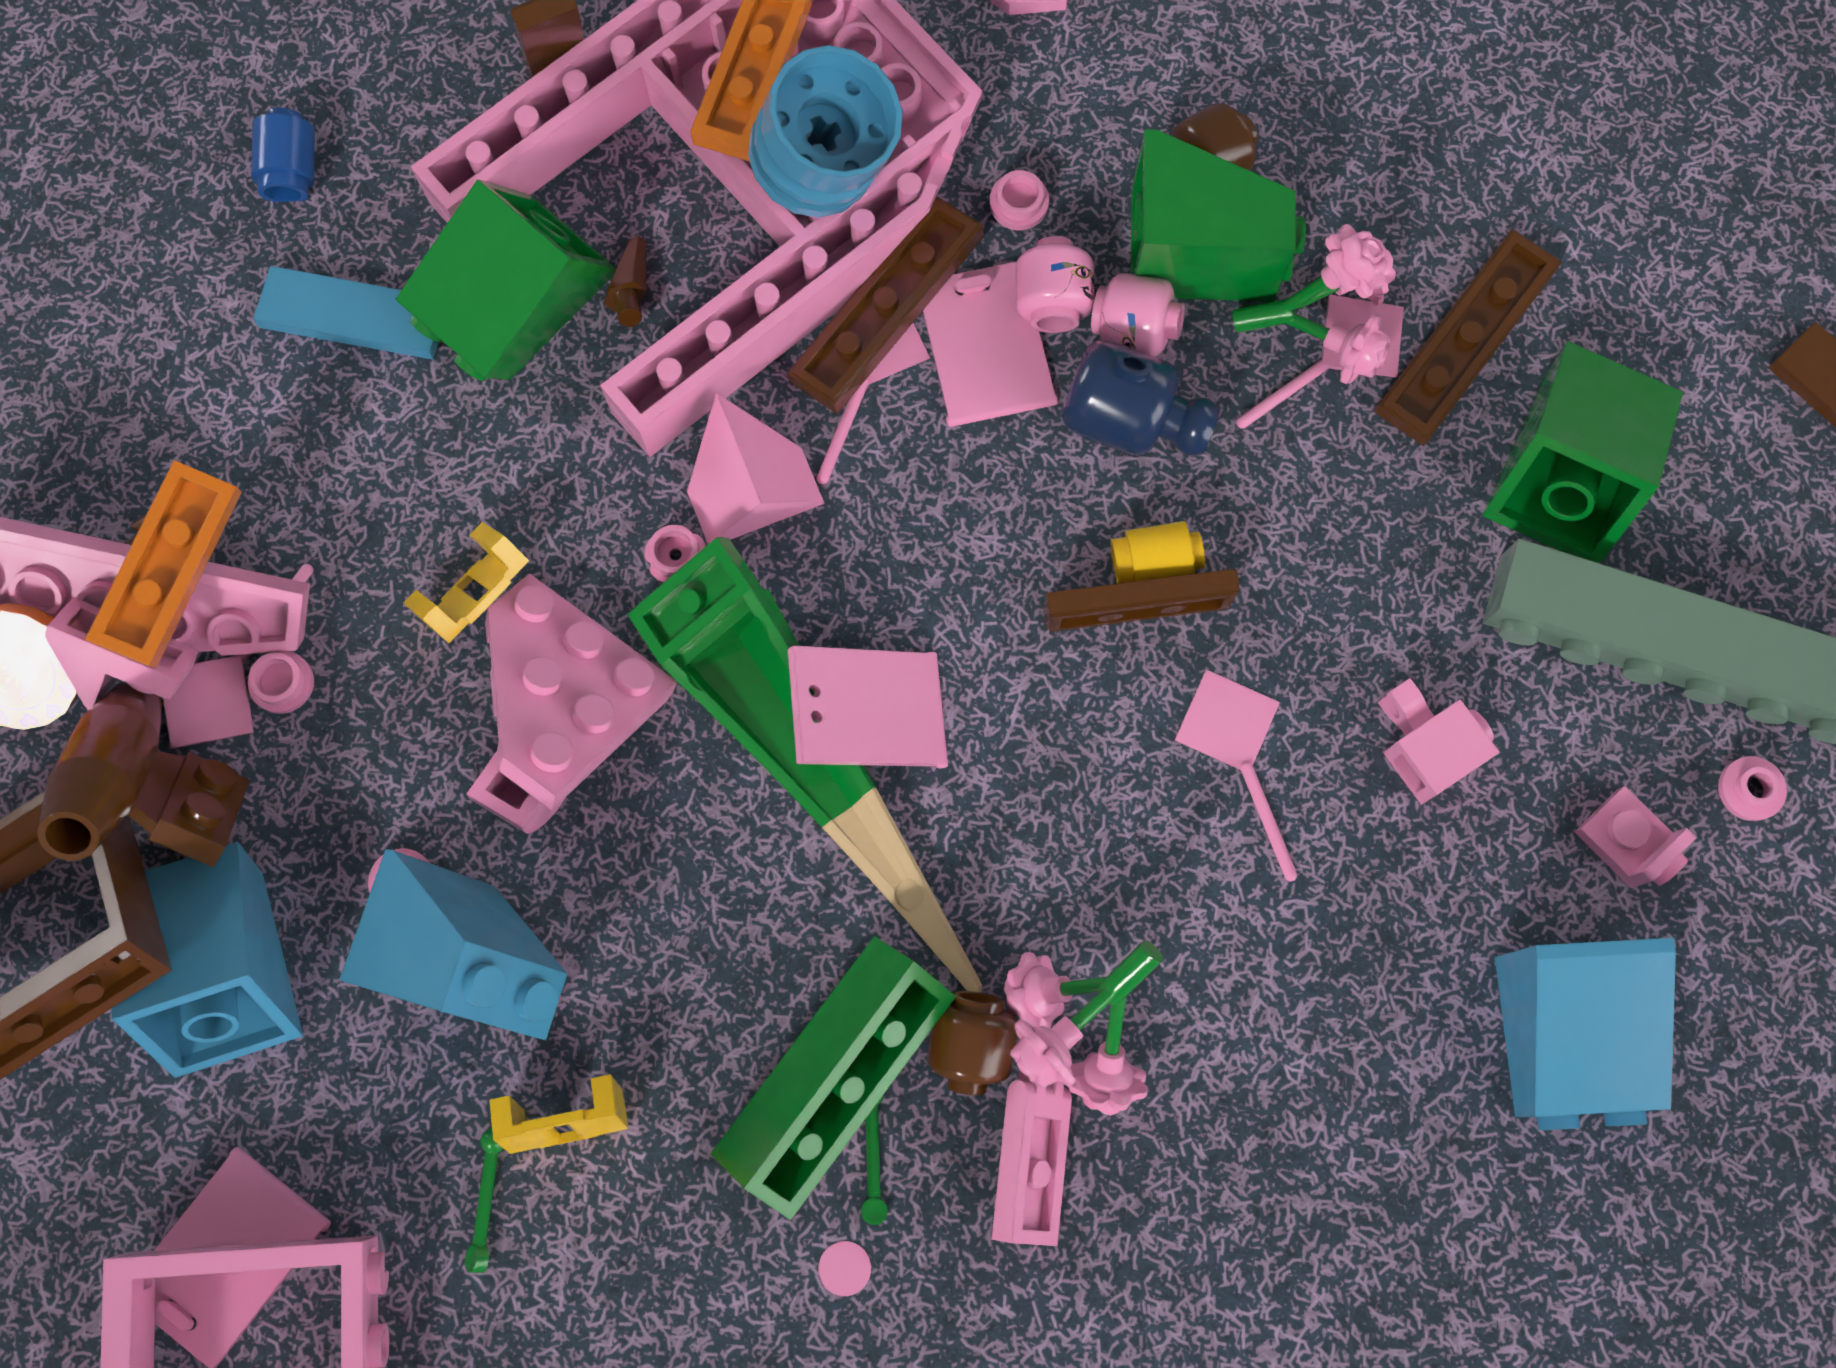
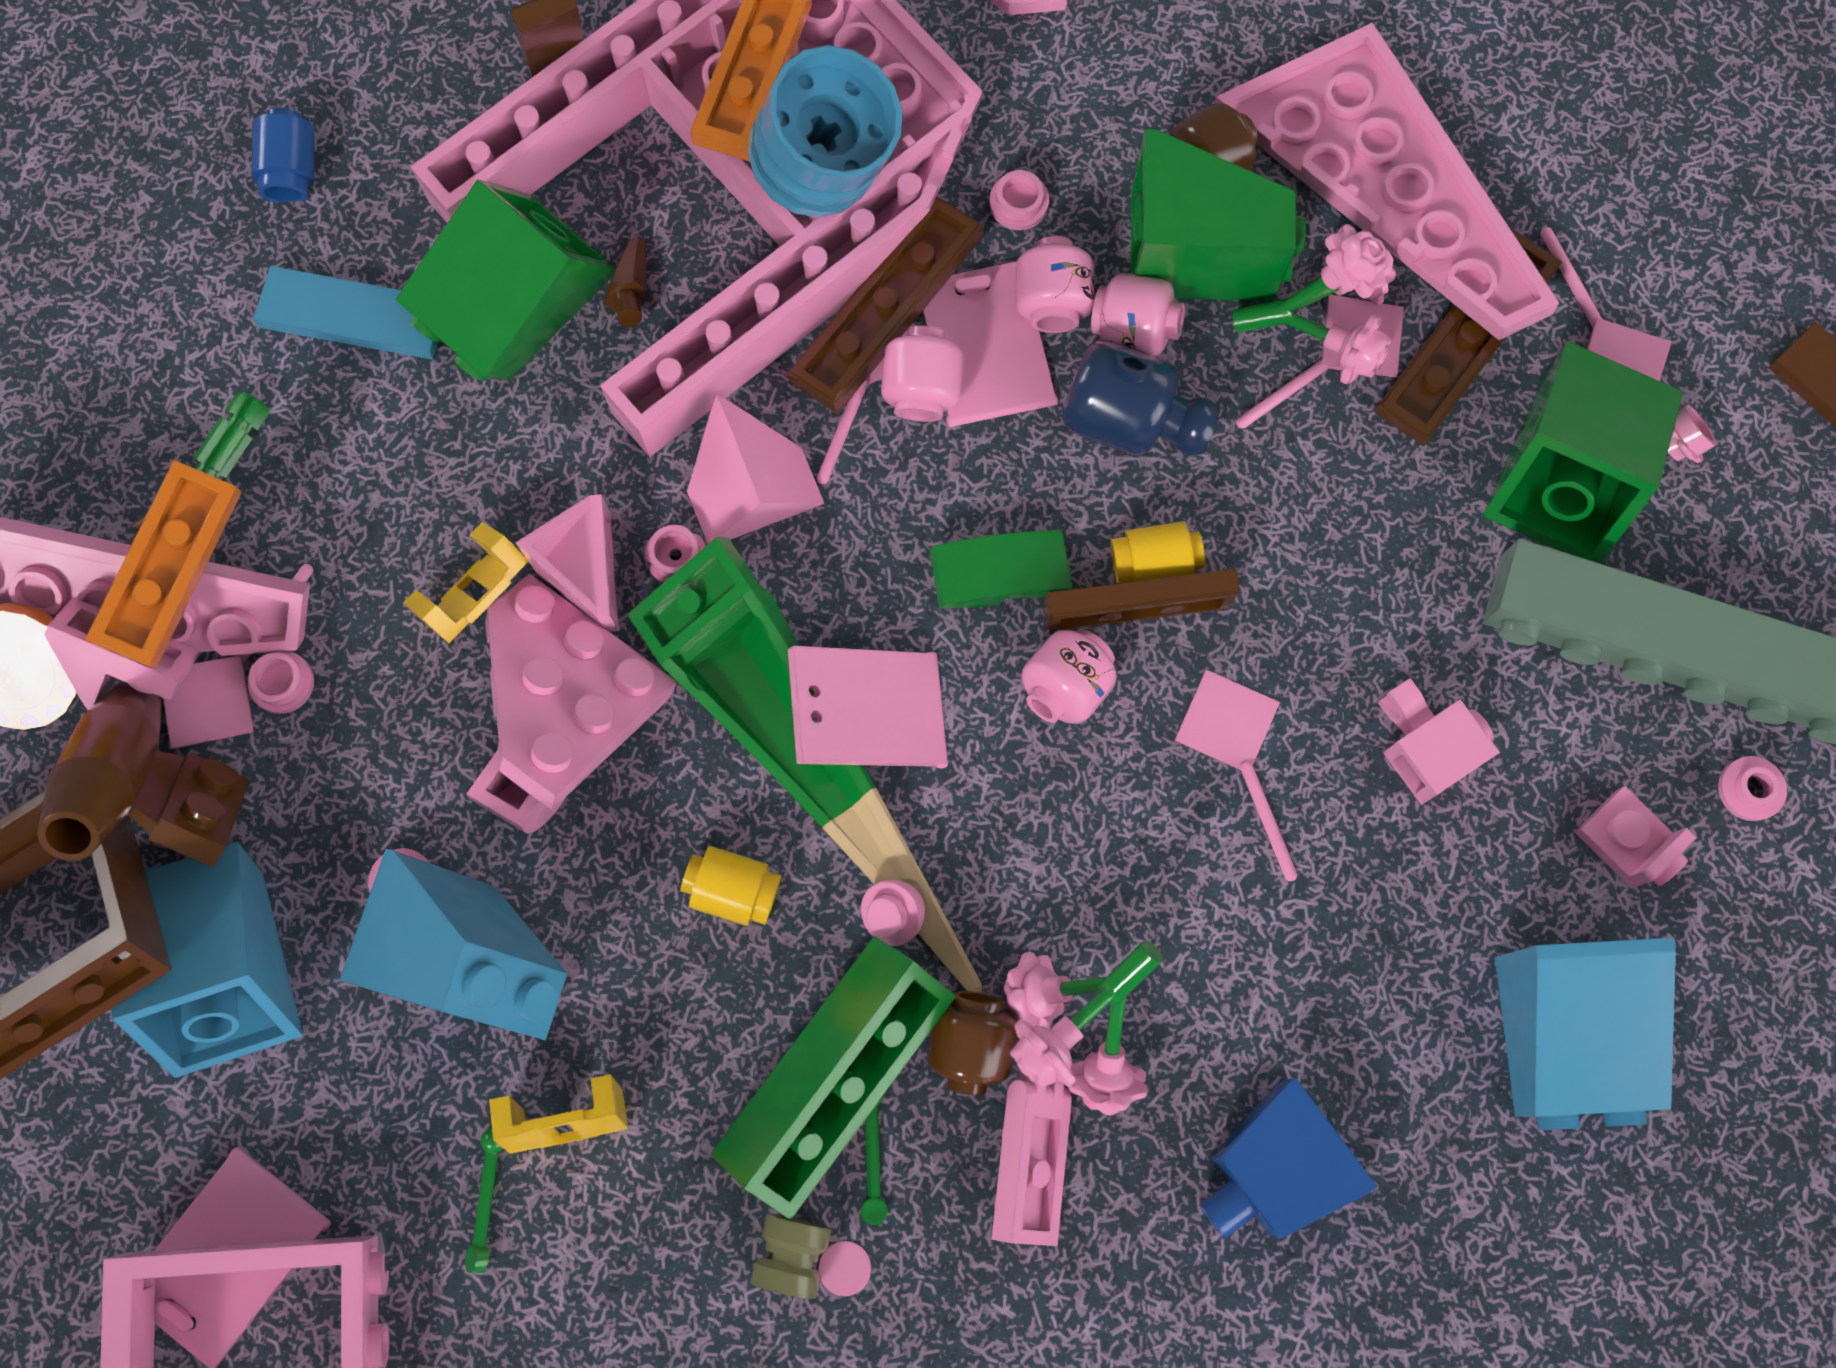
(230, 436): none -> green axle
(577, 558): none -> bright pink slope
(730, 886): none -> yellow brick
(792, 1251): none -> olive wheel
(893, 911): none -> bright pink plate
(922, 374): none -> bright pink head
(999, 568): none -> green slope
(1069, 676): none -> bright pink head
(1284, 1167): none -> blue torso
(1380, 157): none -> bright pink wing
(1616, 342): none -> bright pink piece
(1690, 436): none -> bright pink plate

